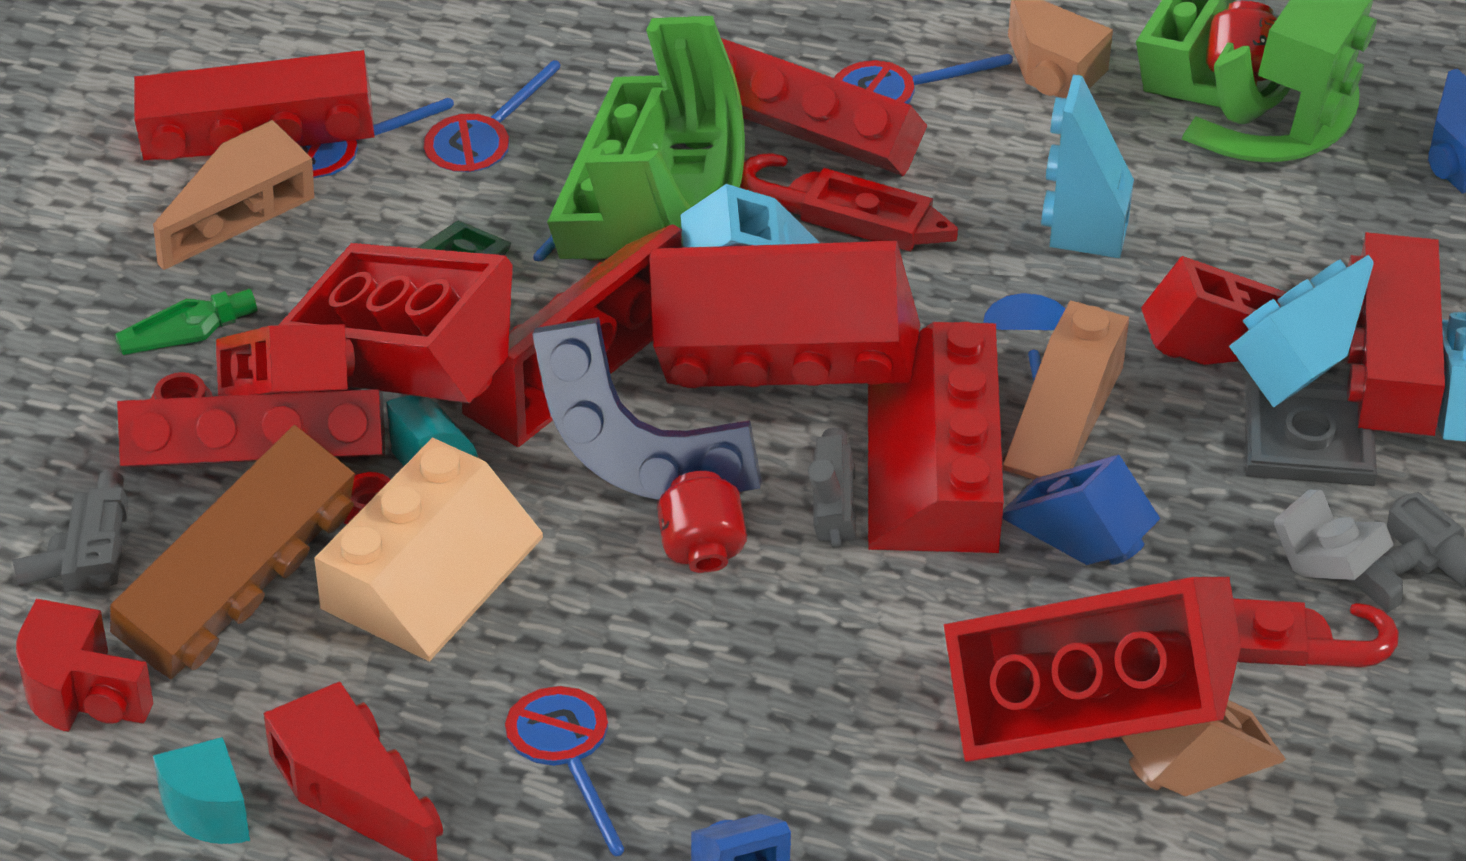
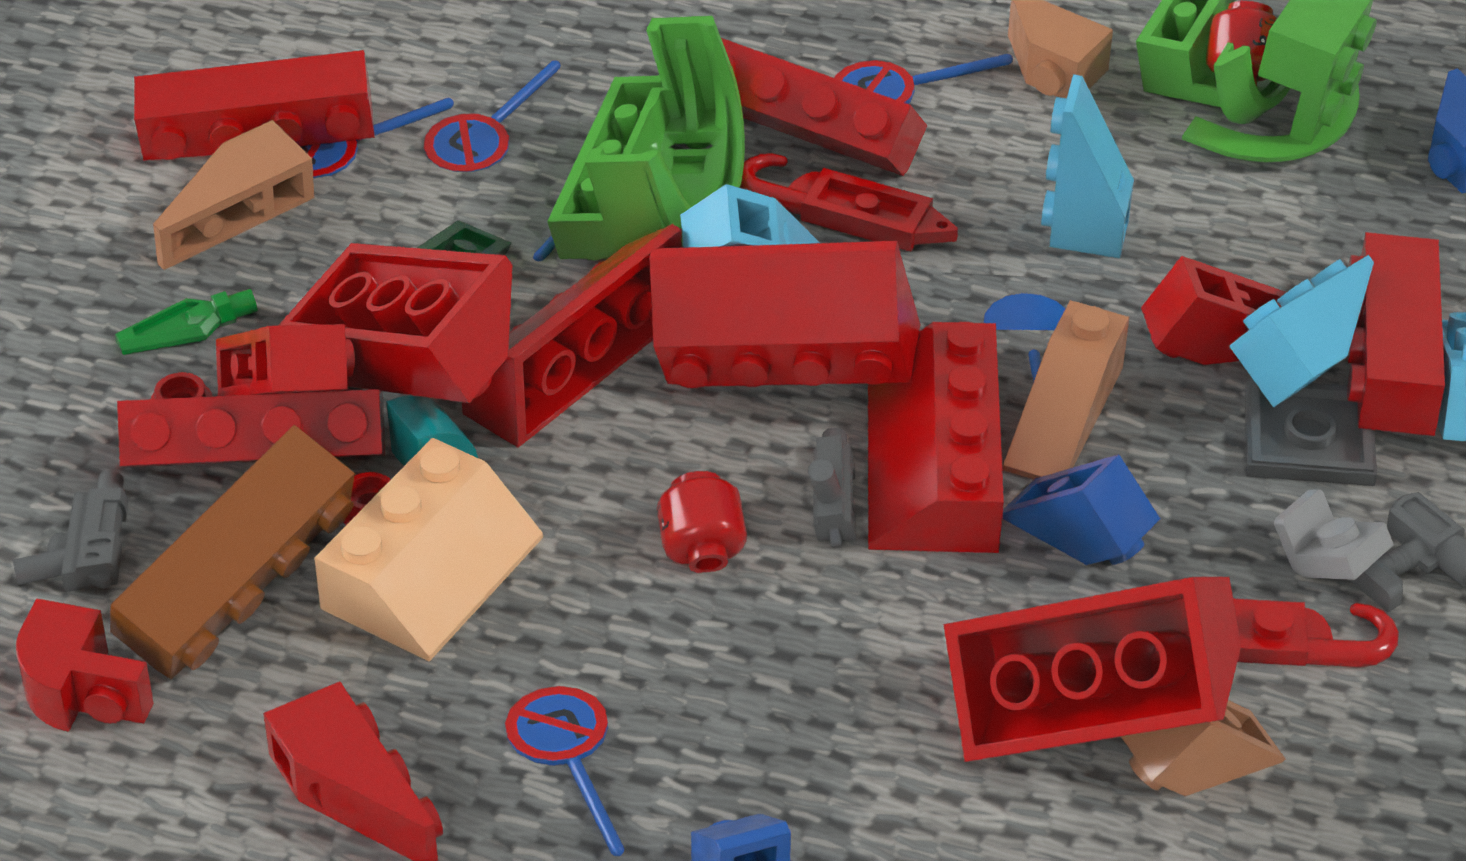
(202, 792): teal brick -> none
(612, 438): plate -> none

